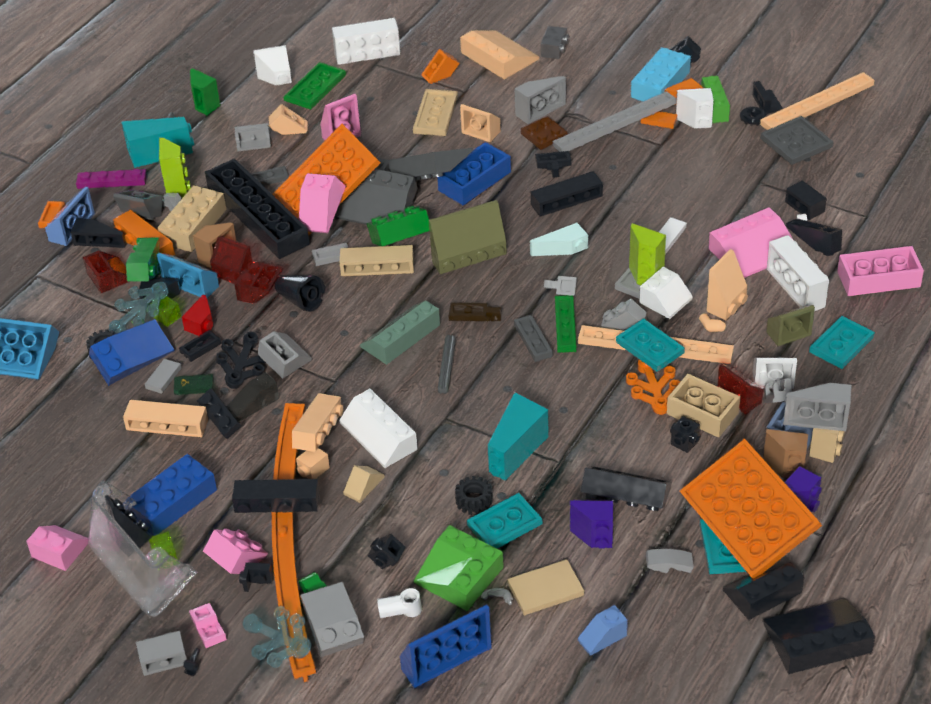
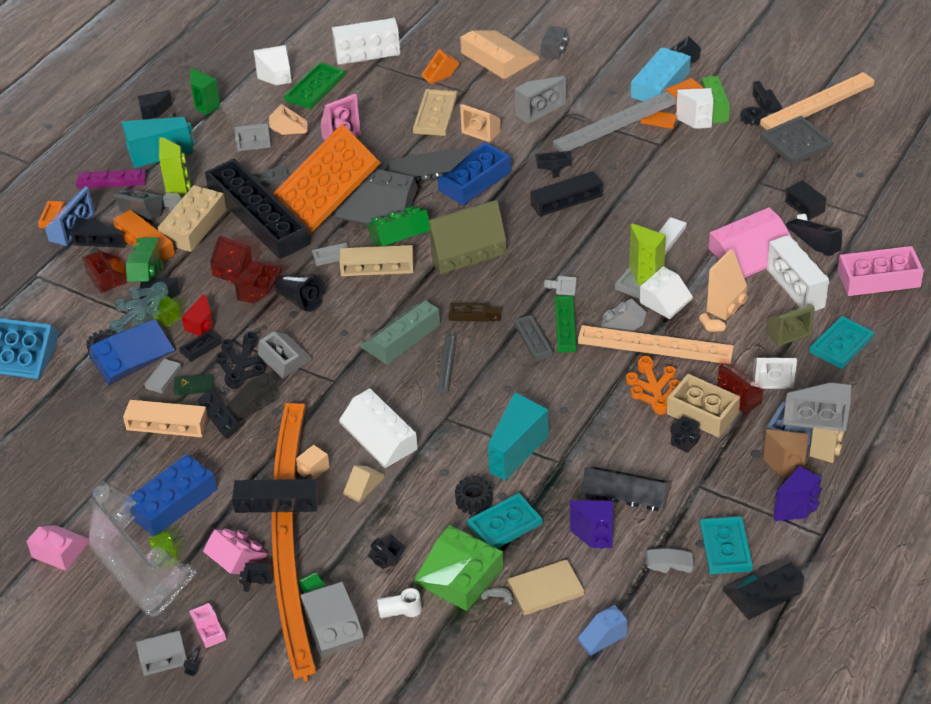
(135, 528): black slope -> none
(154, 104): none -> black slope
(190, 276): dark azure slope -> none
(206, 240): medium nougat slope -> none
(298, 646): clear light blue plant -> none
(316, 422): light nougat brick -> none
(319, 201): bright pink slope -> none
(447, 647): blue slope -> none
(543, 132): reddish brown plate -> none
(560, 242): light aqua slope -> none
(650, 345): teal plate -> none
(750, 509): orange plate -> none
(780, 391): light grey hinge -> none
(820, 635): black slope -> none

